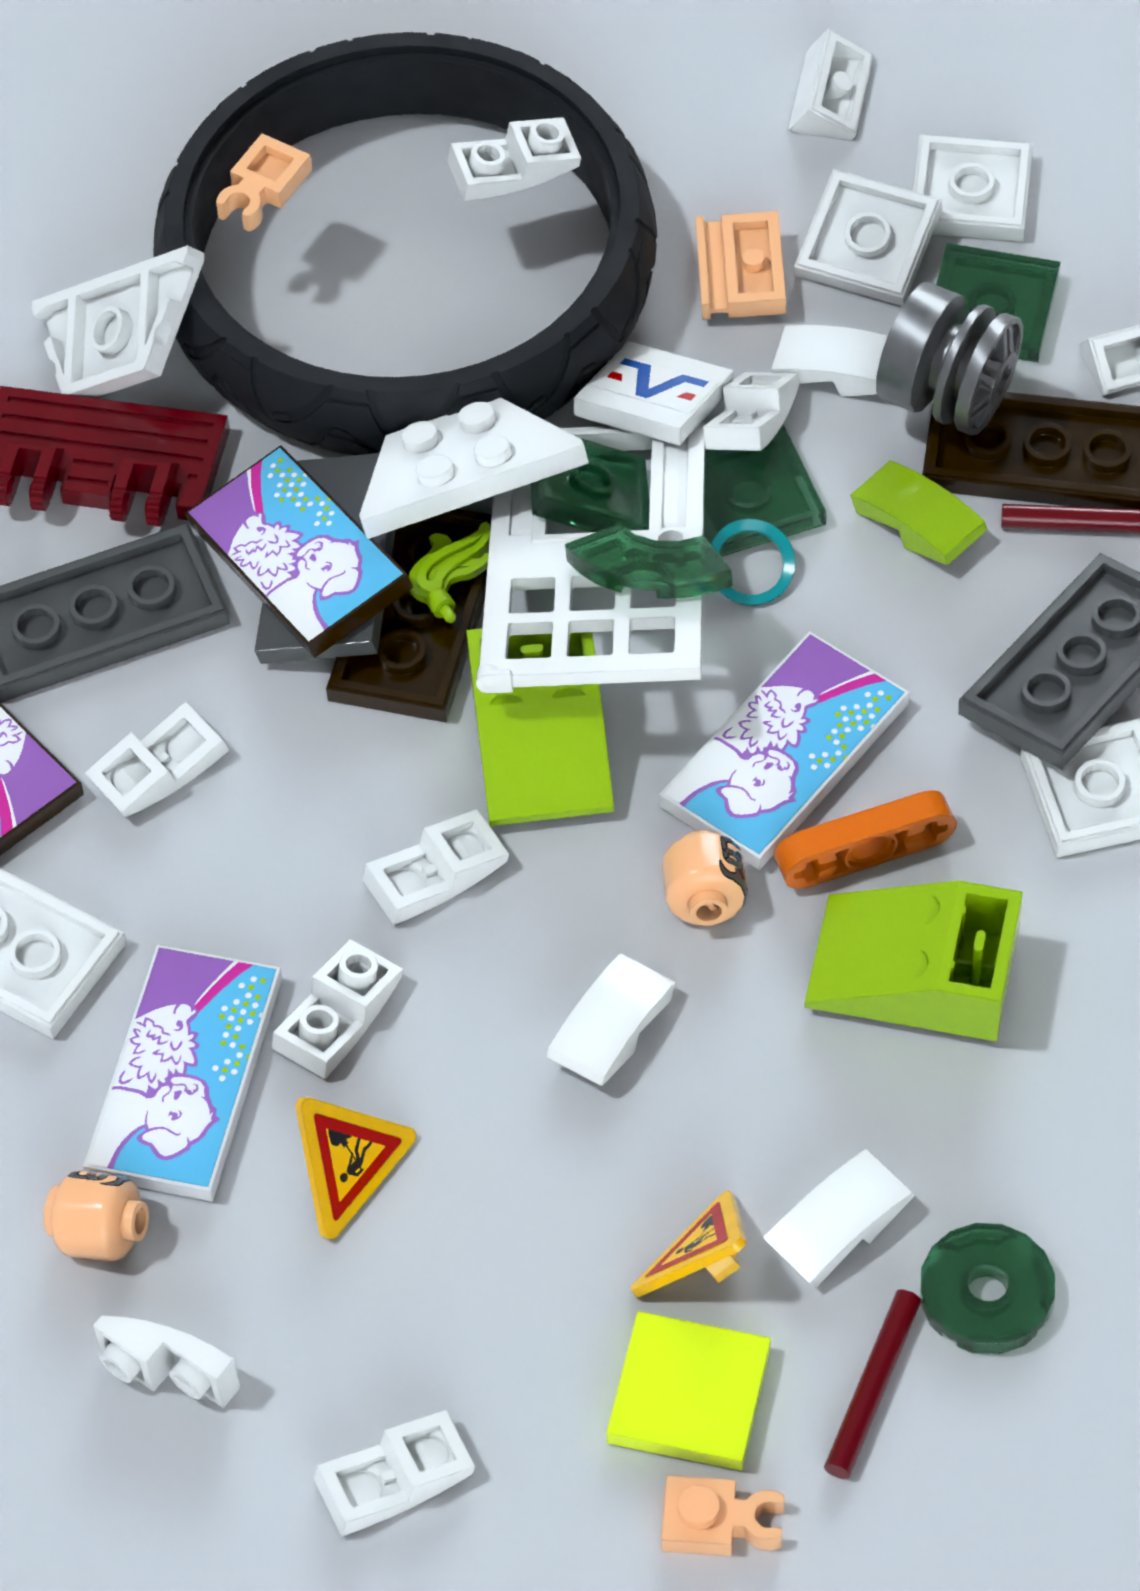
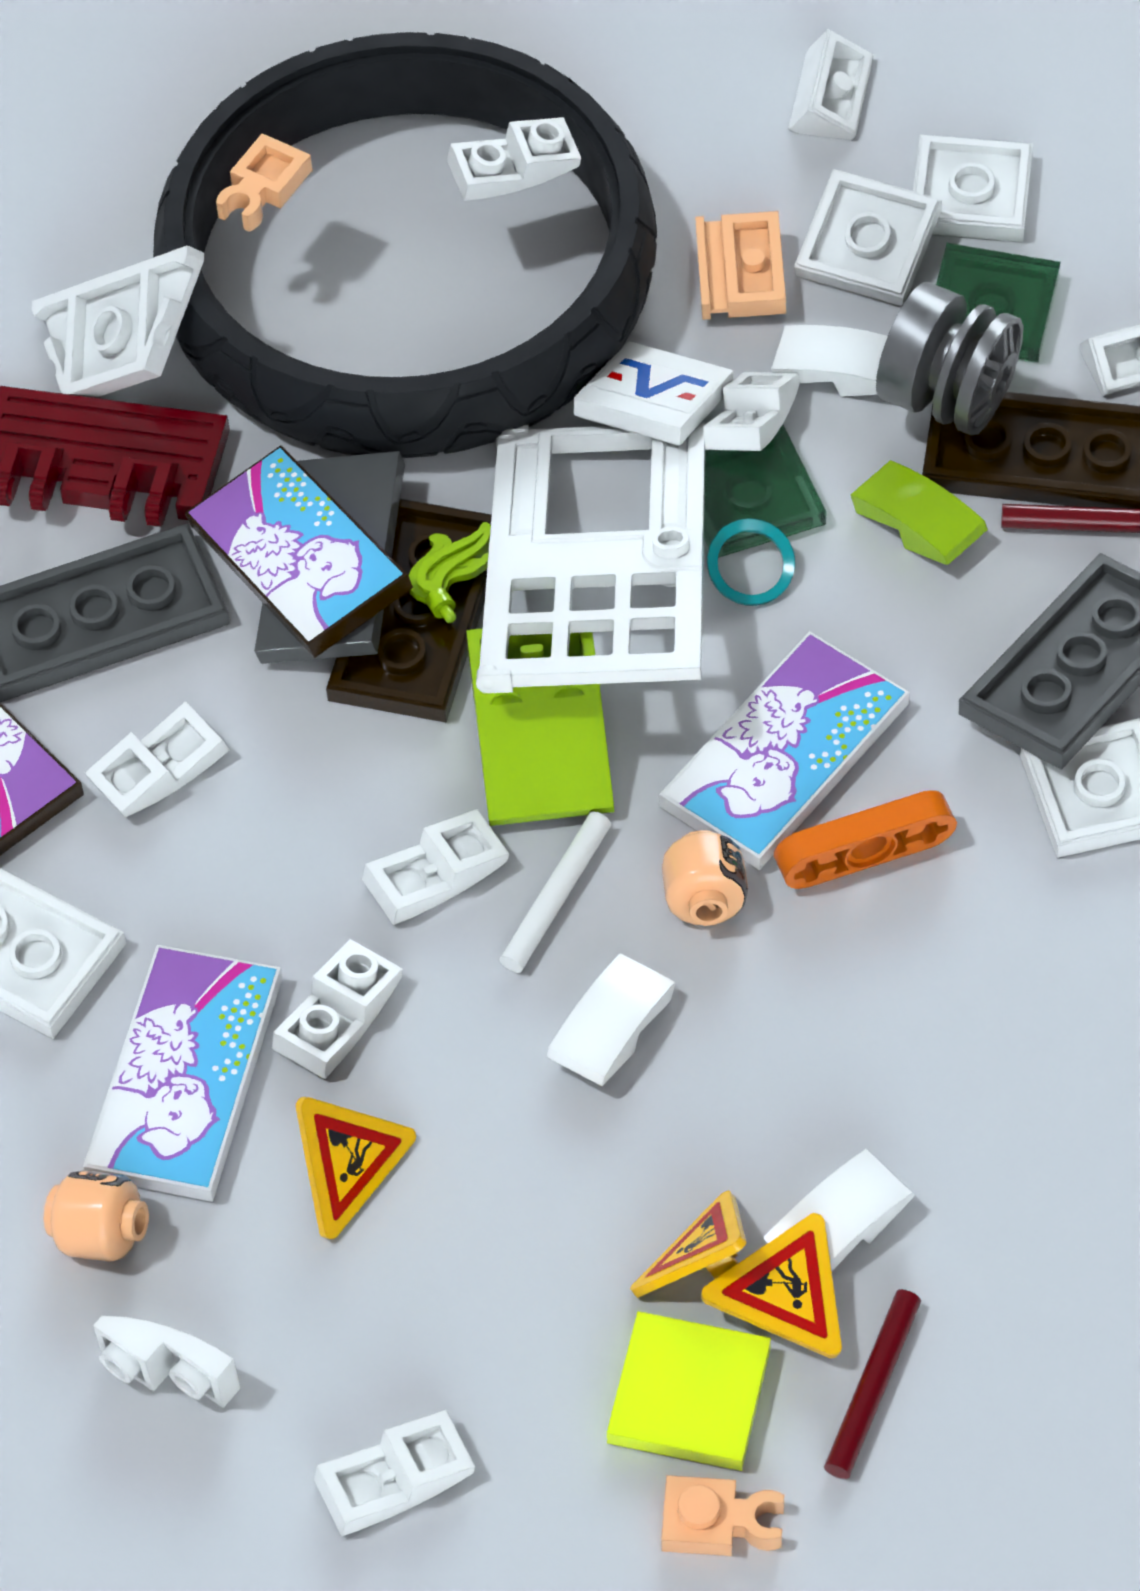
(463, 461): white wing -> none
(555, 892): none -> white bar
(597, 494): clear green tile -> none
(671, 568): clear green tile -> none
(785, 1289): none -> piece
(919, 956): lime slope -> none
(994, 1253): clear green tile -> none

